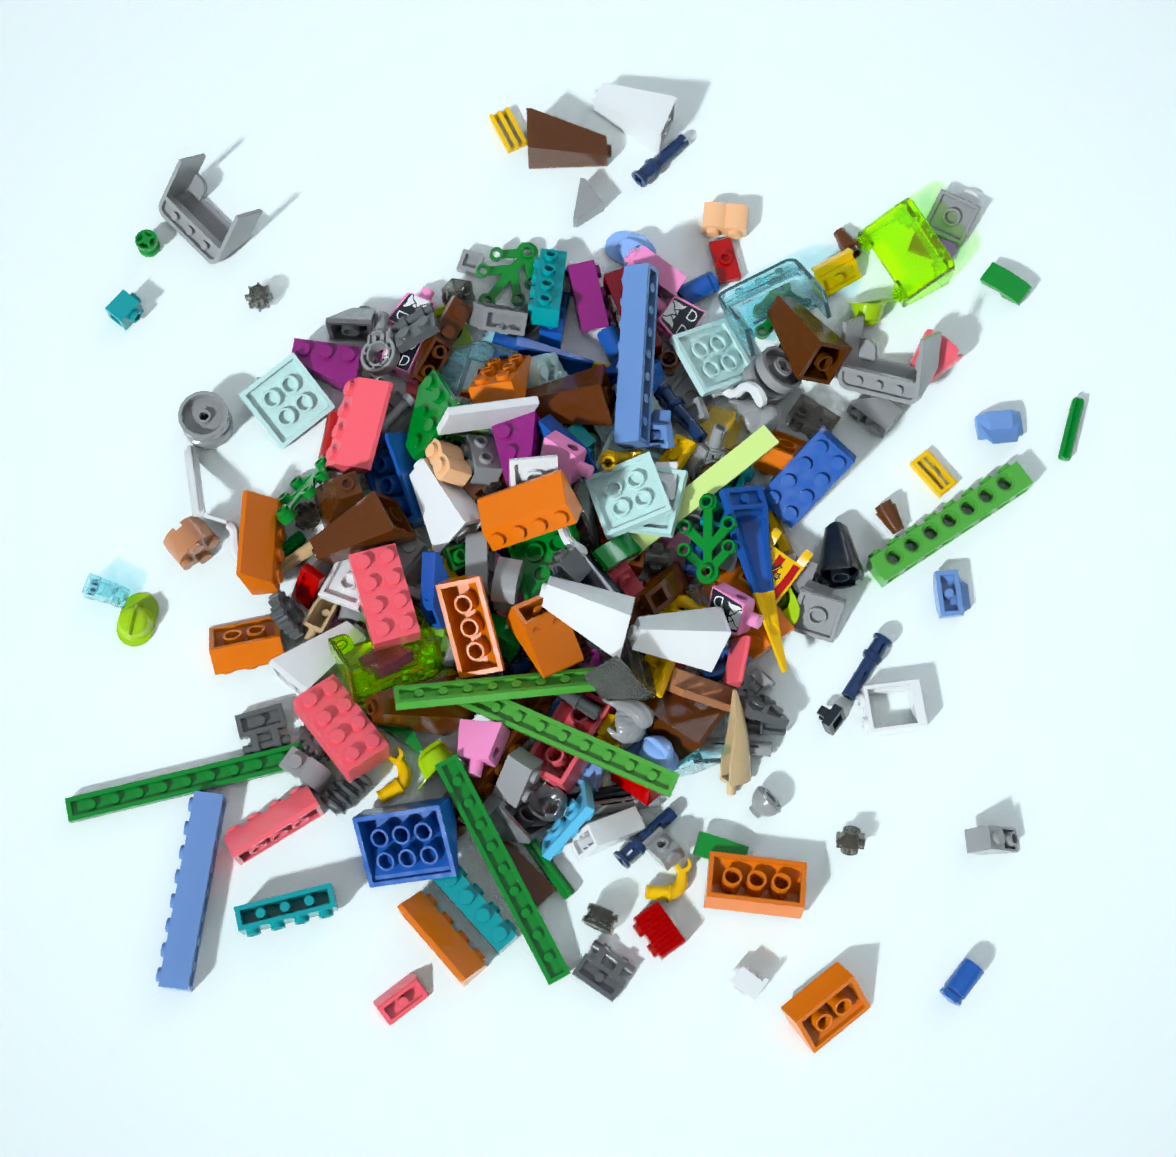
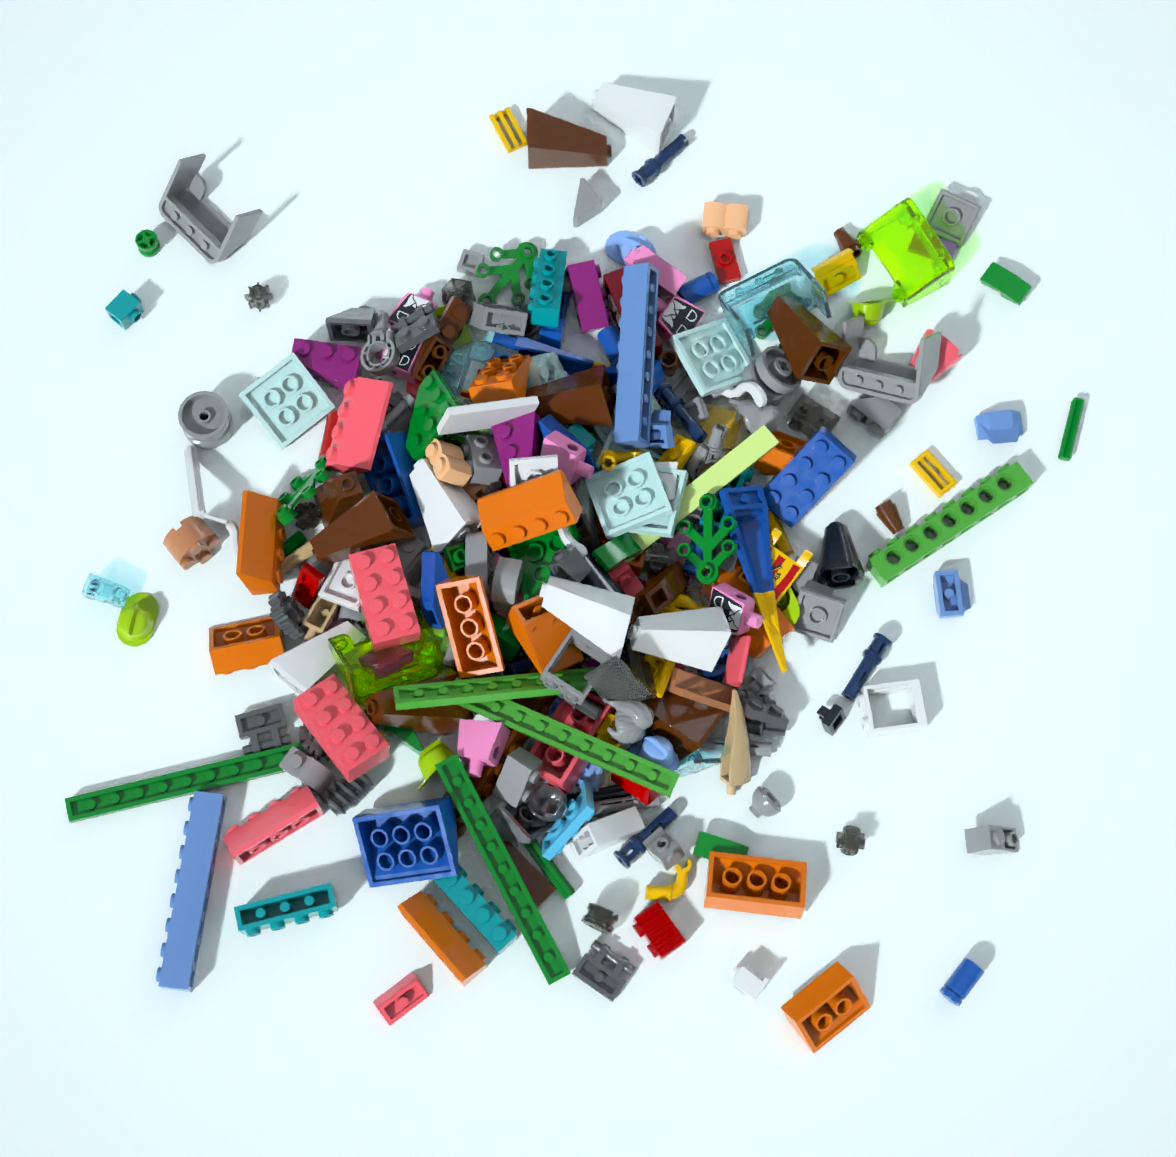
(400, 782): yellow piece -> none
(554, 683): none -> light grey window

